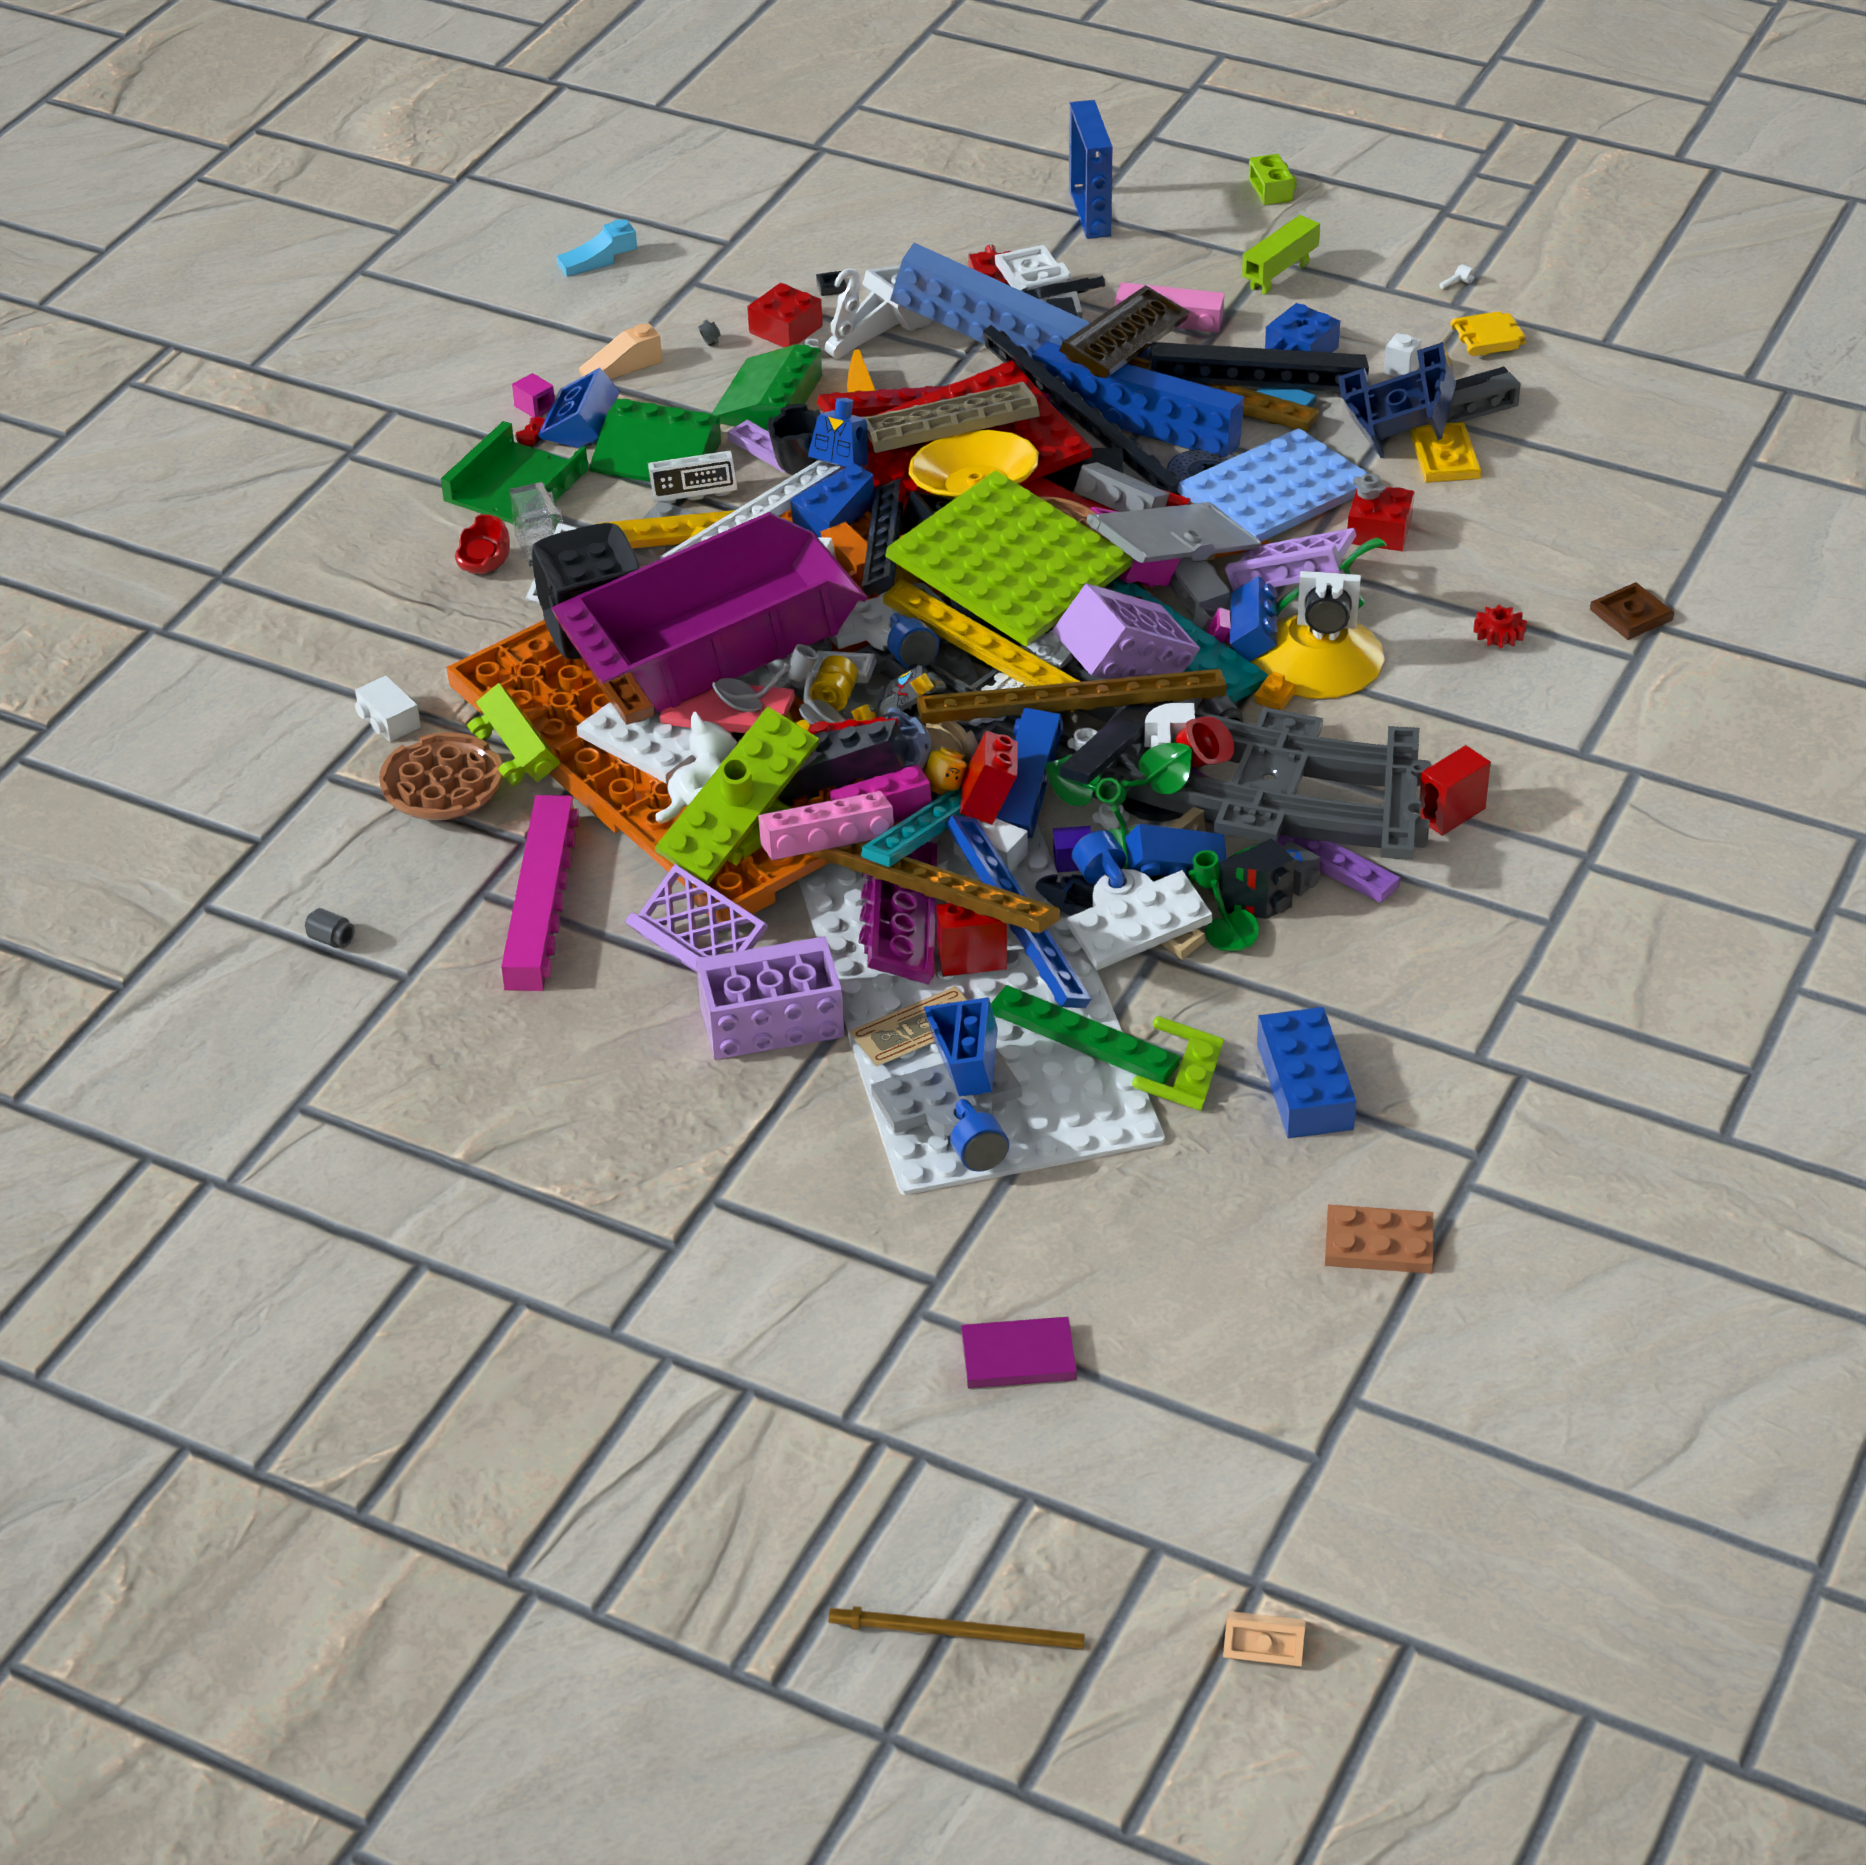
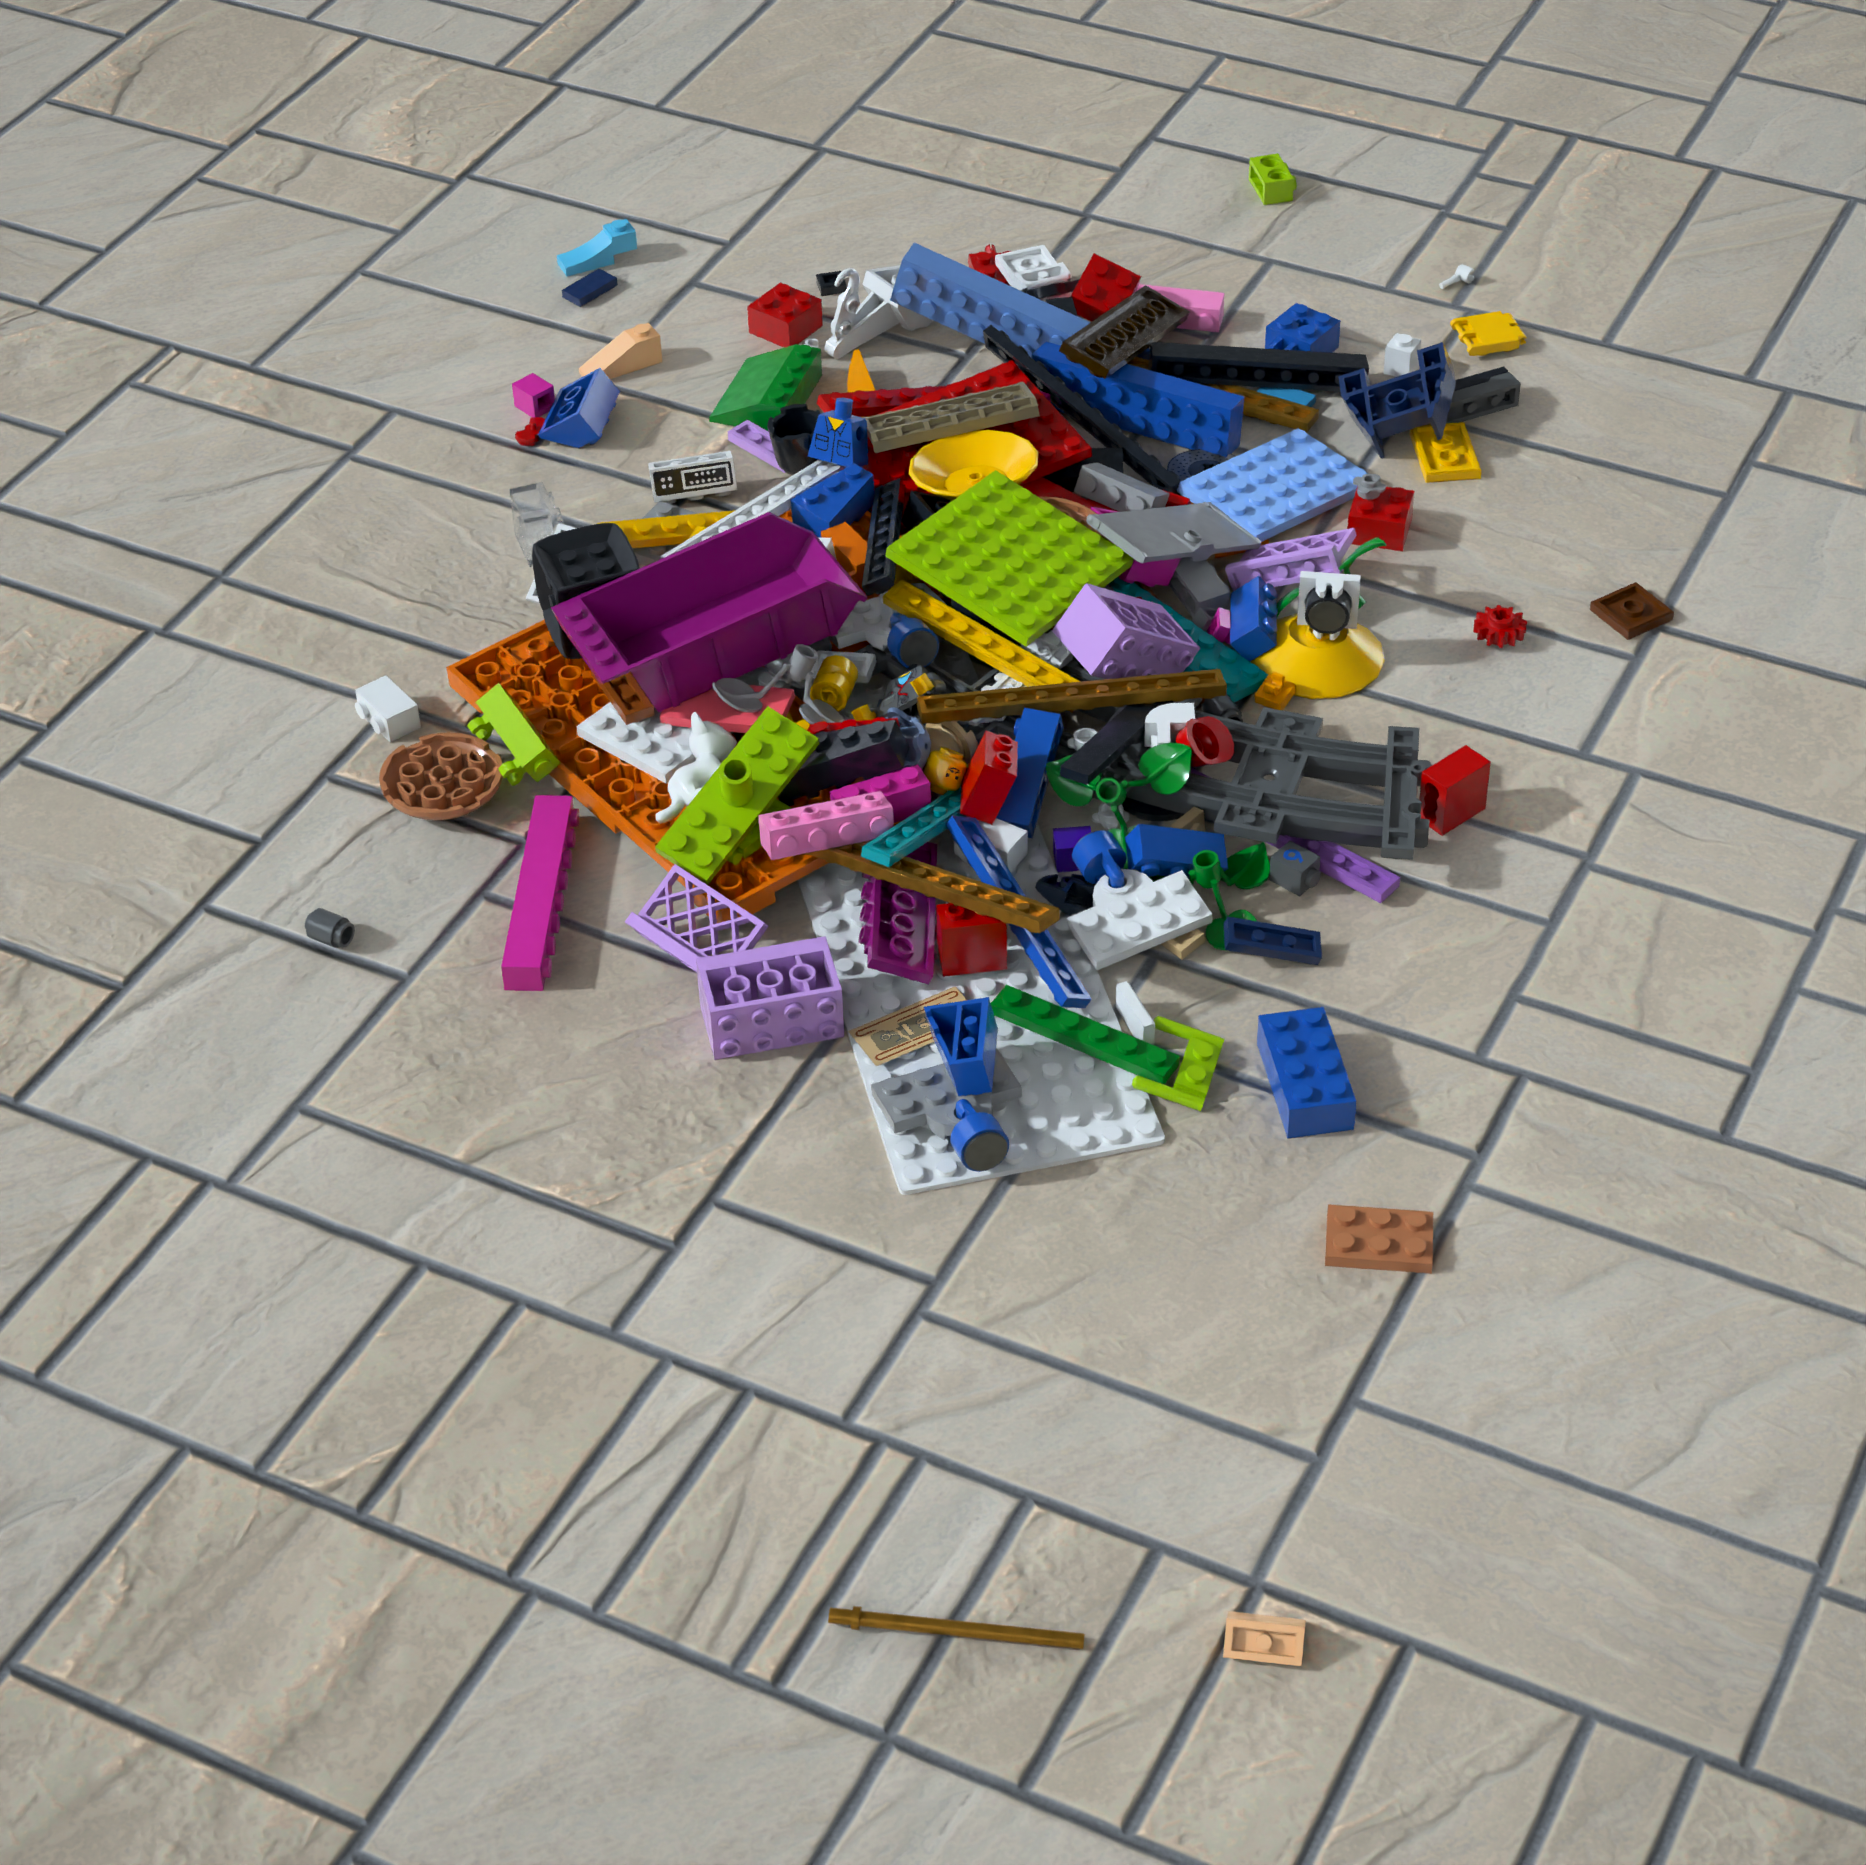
(483, 545): red piece -> none
(499, 464): green panel -> none
(589, 287): none -> dark blue tile
(649, 433): green slope -> none
(709, 332): dark grey plate -> none
(1018, 1352): magenta tile -> none
(1094, 196): blue window -> none
(1102, 287): none -> red brick
(1134, 1013): none -> white tile
(1258, 880): black slope -> none
(1272, 940): none -> dark blue plate
(1280, 251): lime brick -> none

